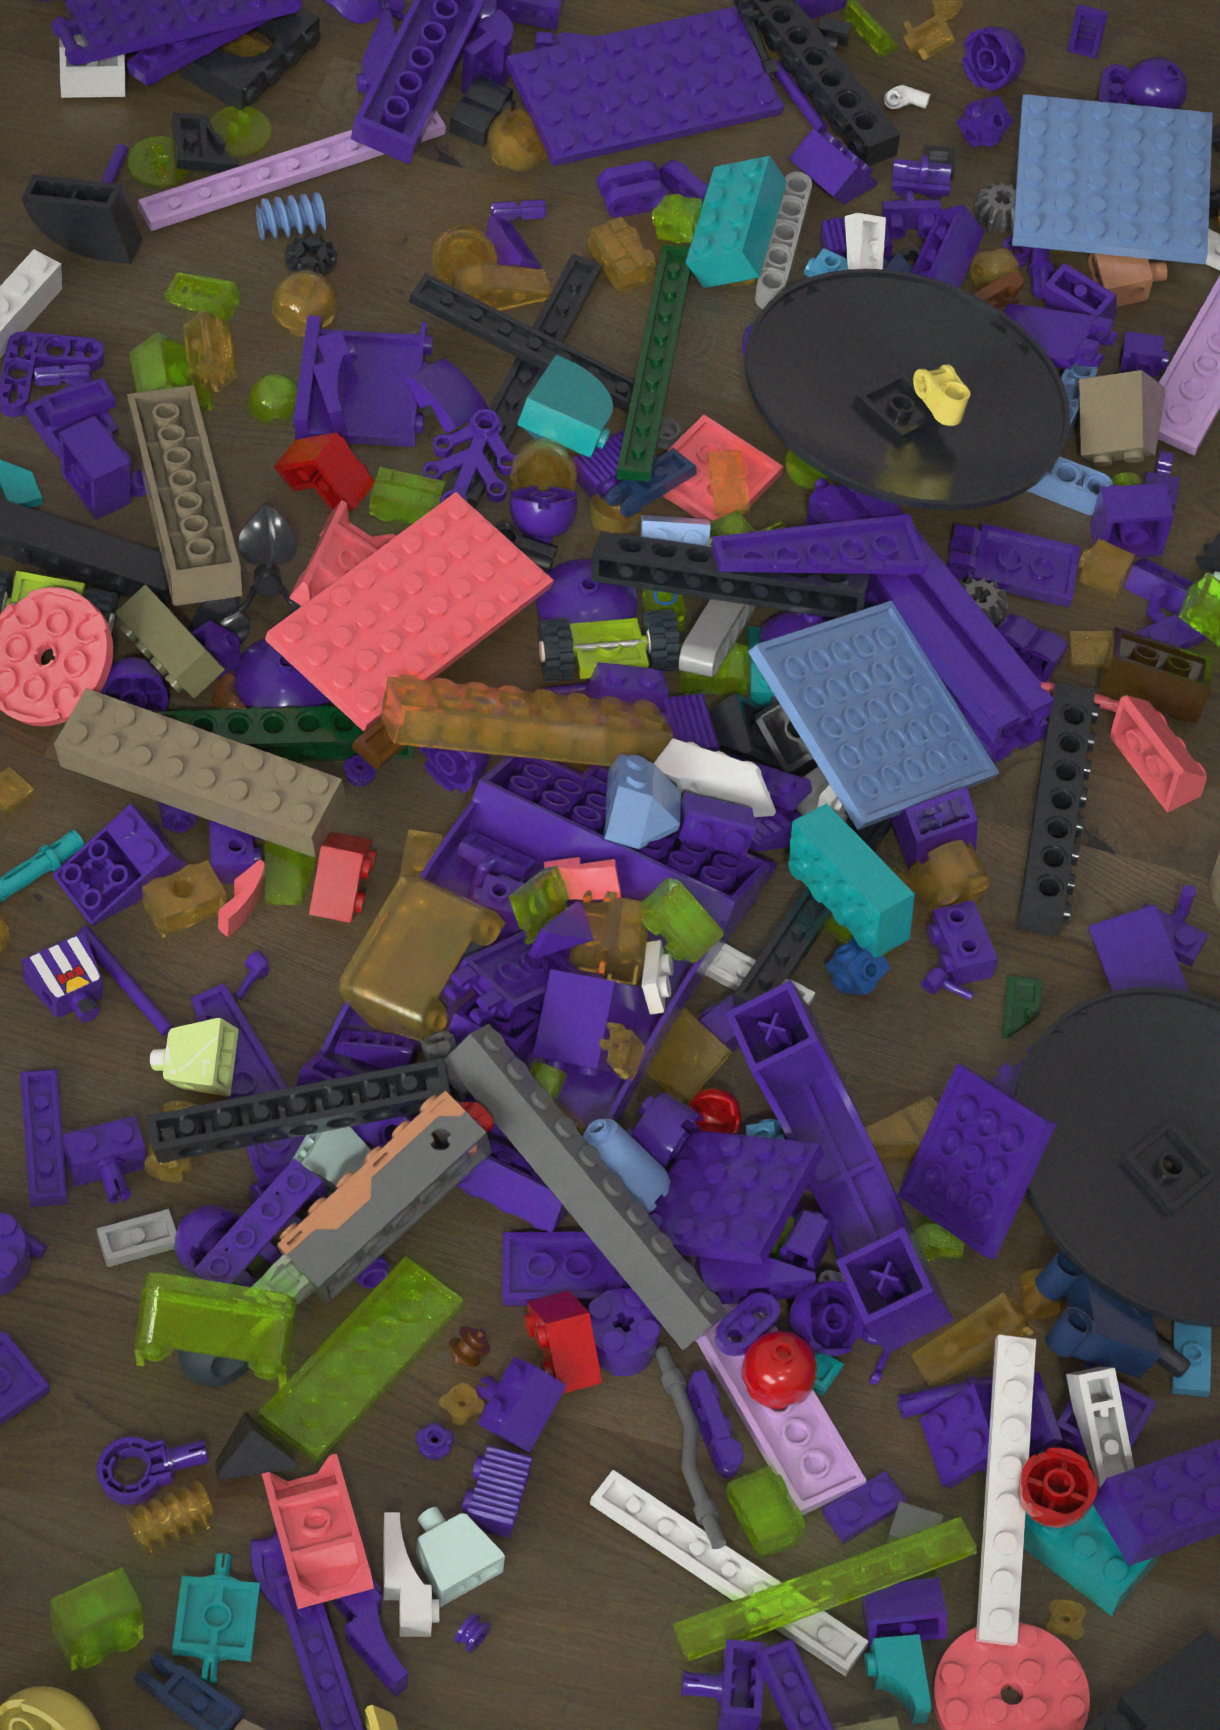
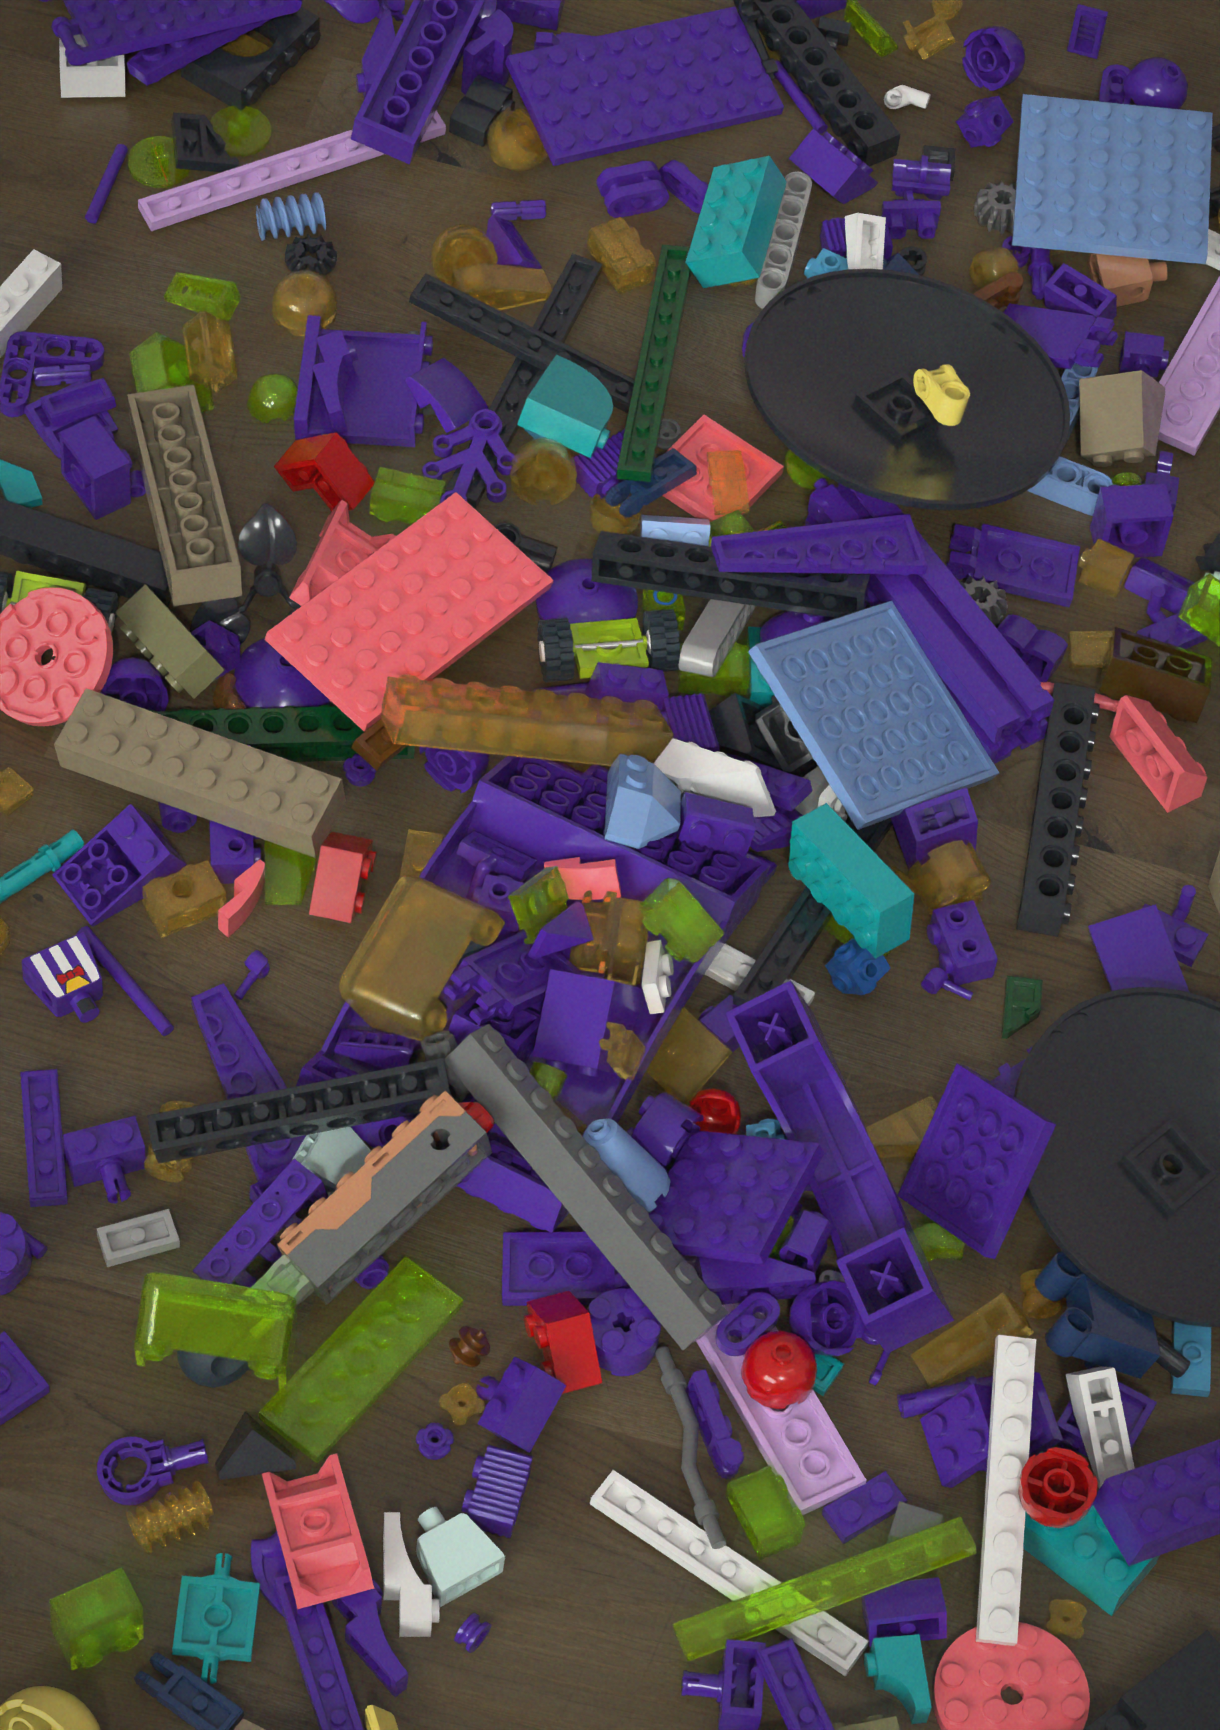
(84, 217): black brick -> none
(199, 1057): yellowish green torso -> none
(201, 1232): dark purple cylinder -> none
(543, 512): dark purple cylinder -> none
(676, 218): clear neon green brick -> none
(949, 246): dark purple brick -> none

